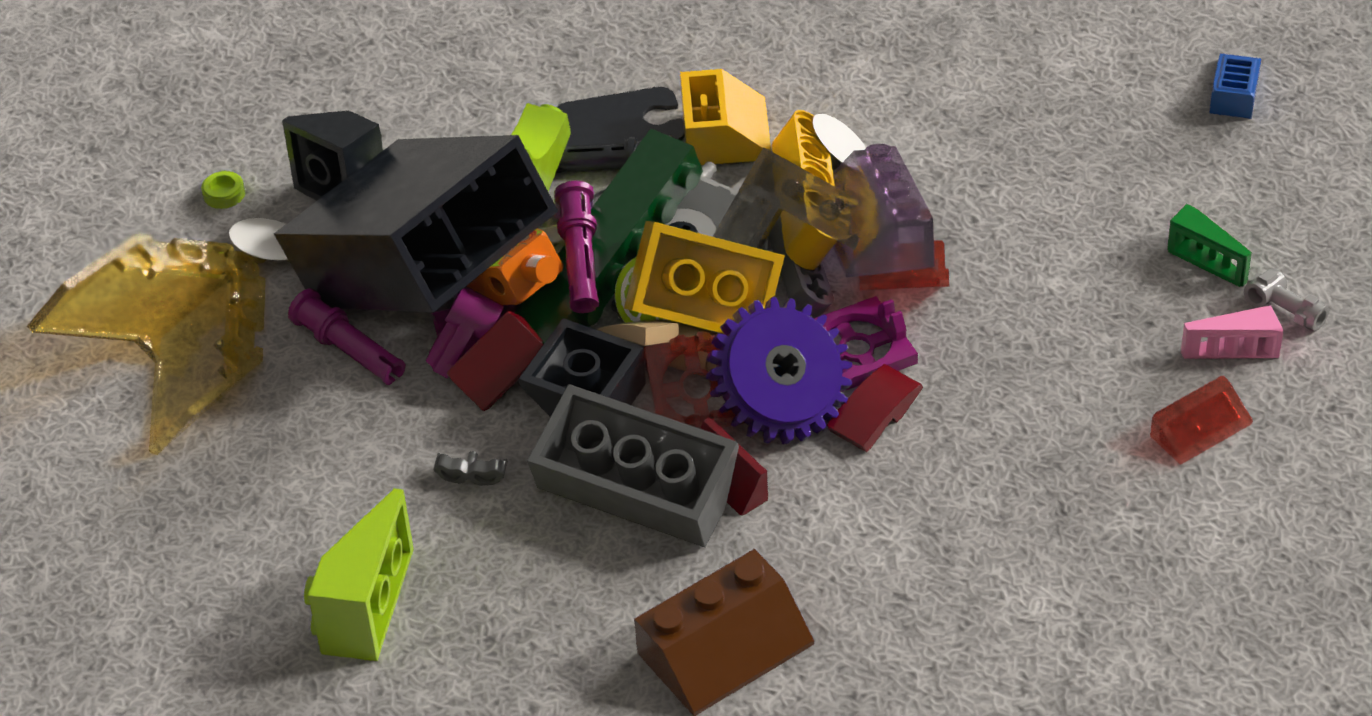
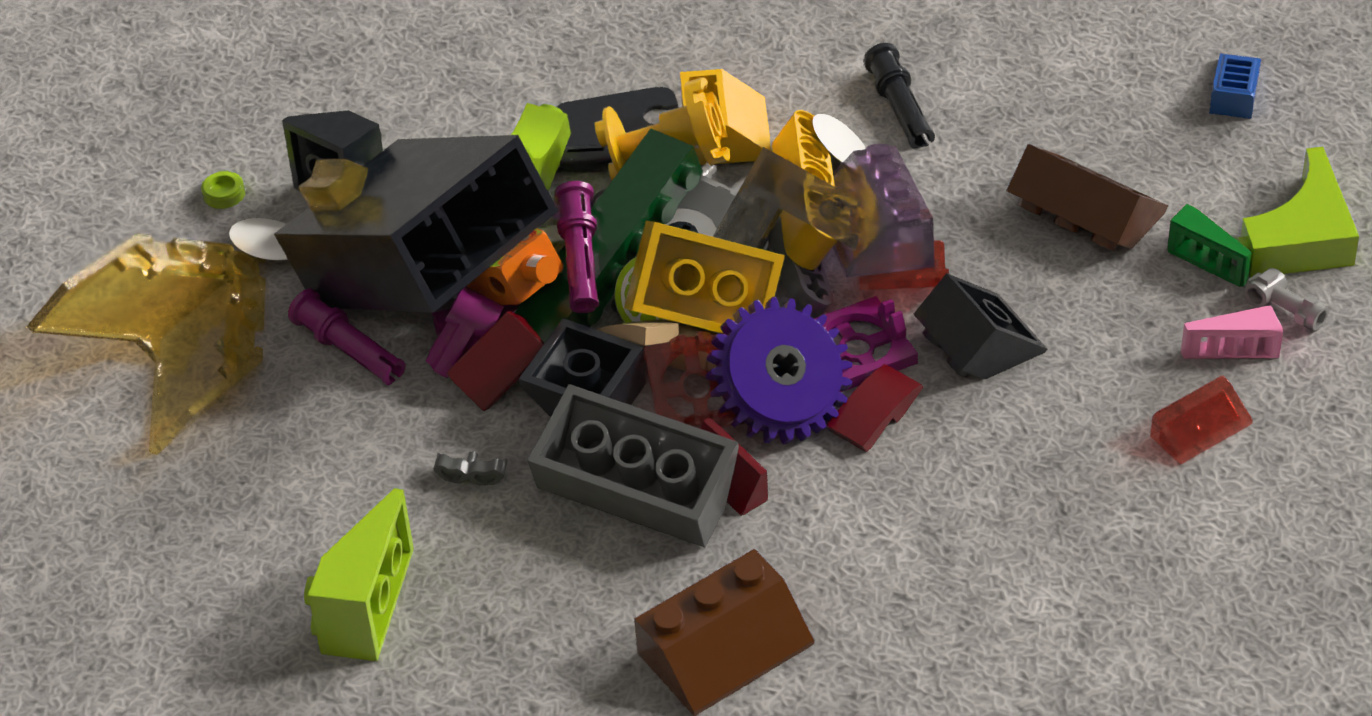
(333, 184): none -> clear yellow piece
(695, 124): none -> yellow piece
(894, 83): none -> black pin
(976, 328): none -> black slope
(1083, 199): none -> reddish brown slope
(1308, 230): none -> lime arch

